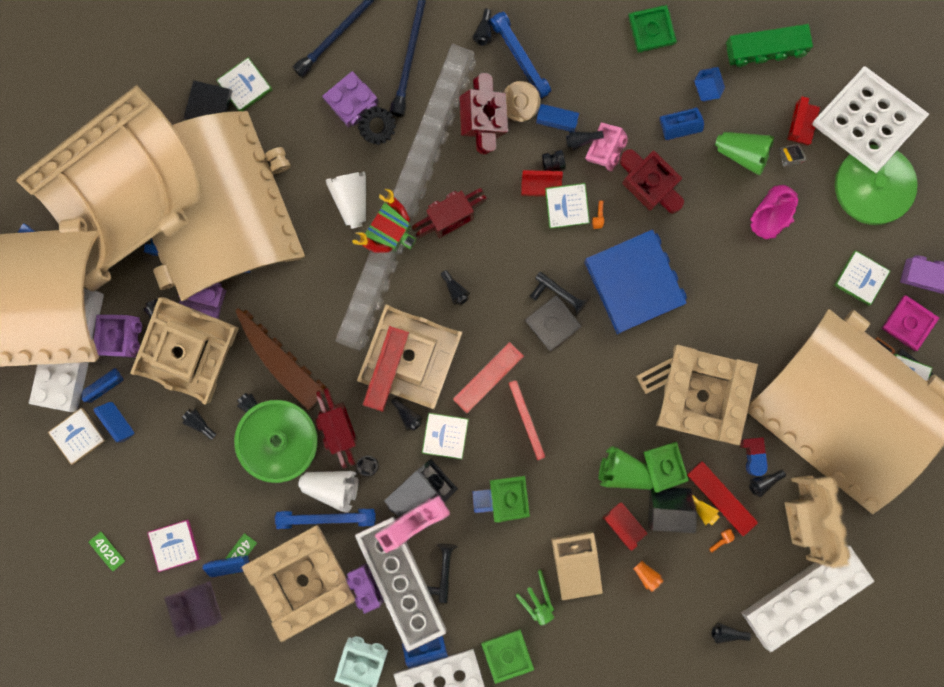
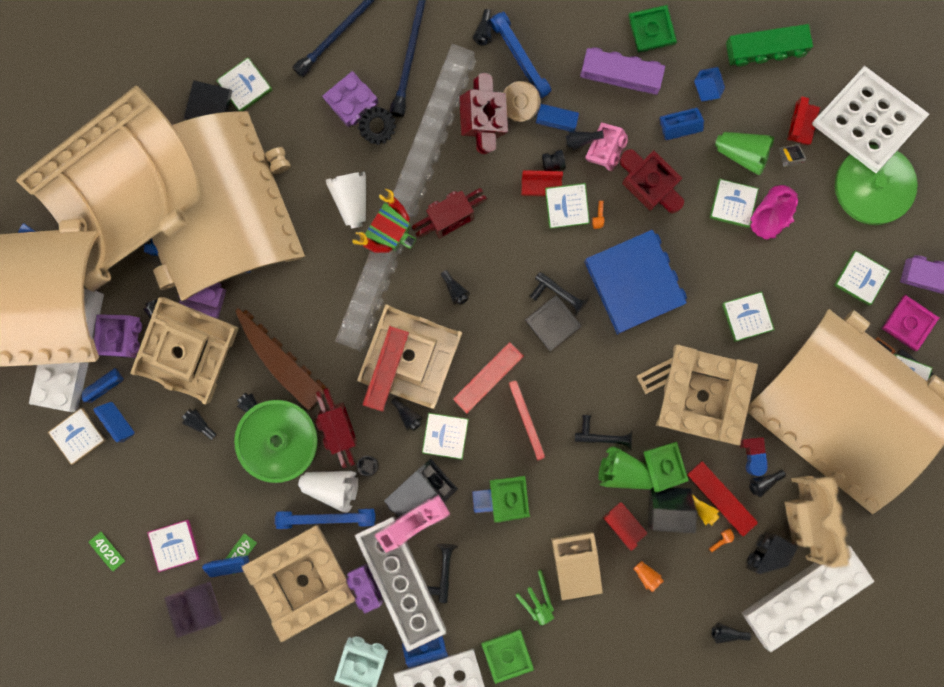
(587, 437): none -> black piece
(622, 70): none -> medium lavender brick
(734, 203): none -> white tile
(748, 316): none -> white tile
(770, 554): none -> black slope

